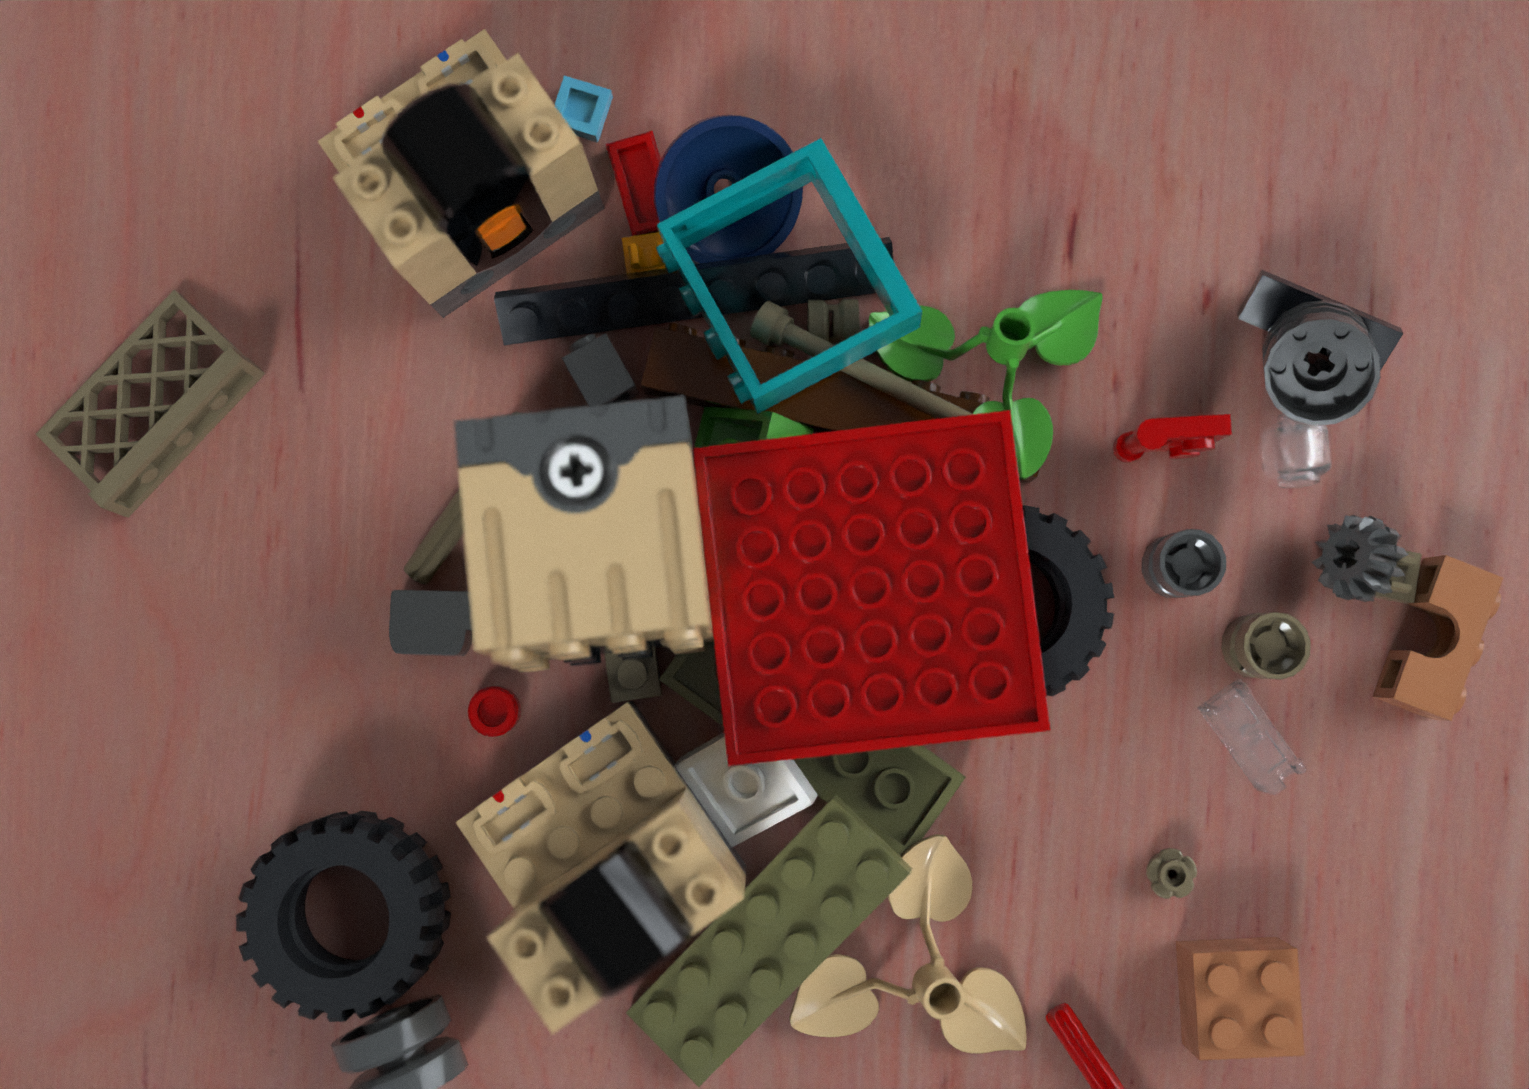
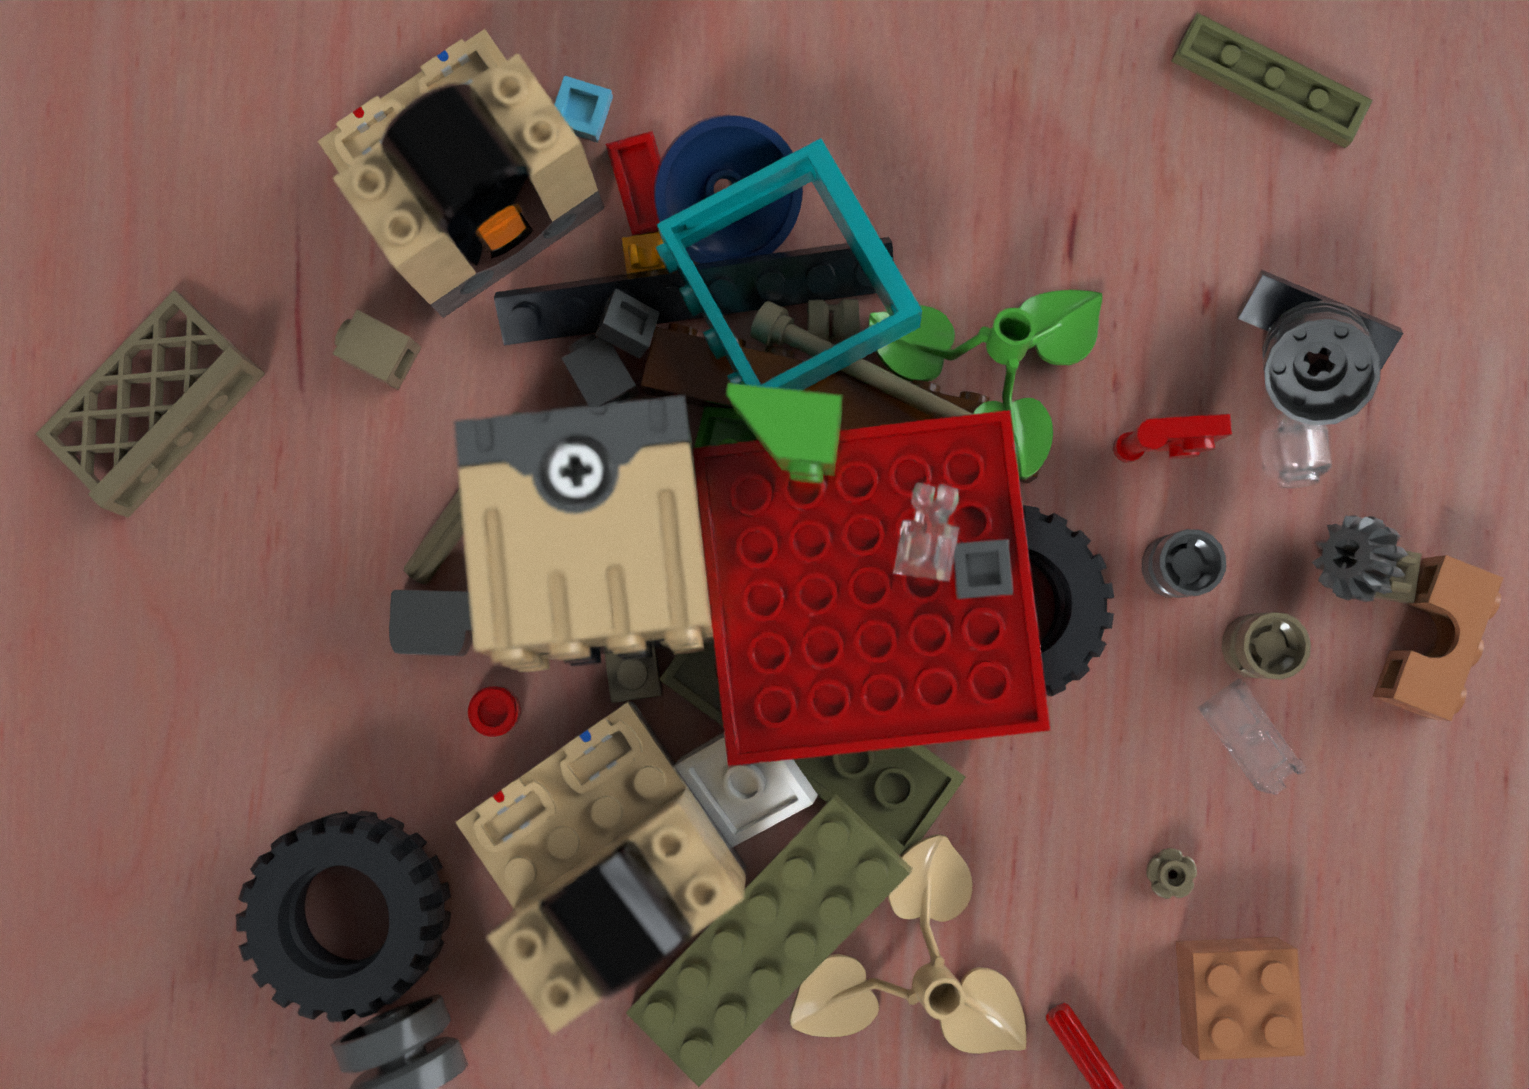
(376, 349): none -> dark tan brick
(627, 323): none -> dark grey plate
(793, 427): none -> bright green slope
(928, 543): none -> clear plate
(982, 569): none -> dark grey plate
(1272, 80): none -> olive tile

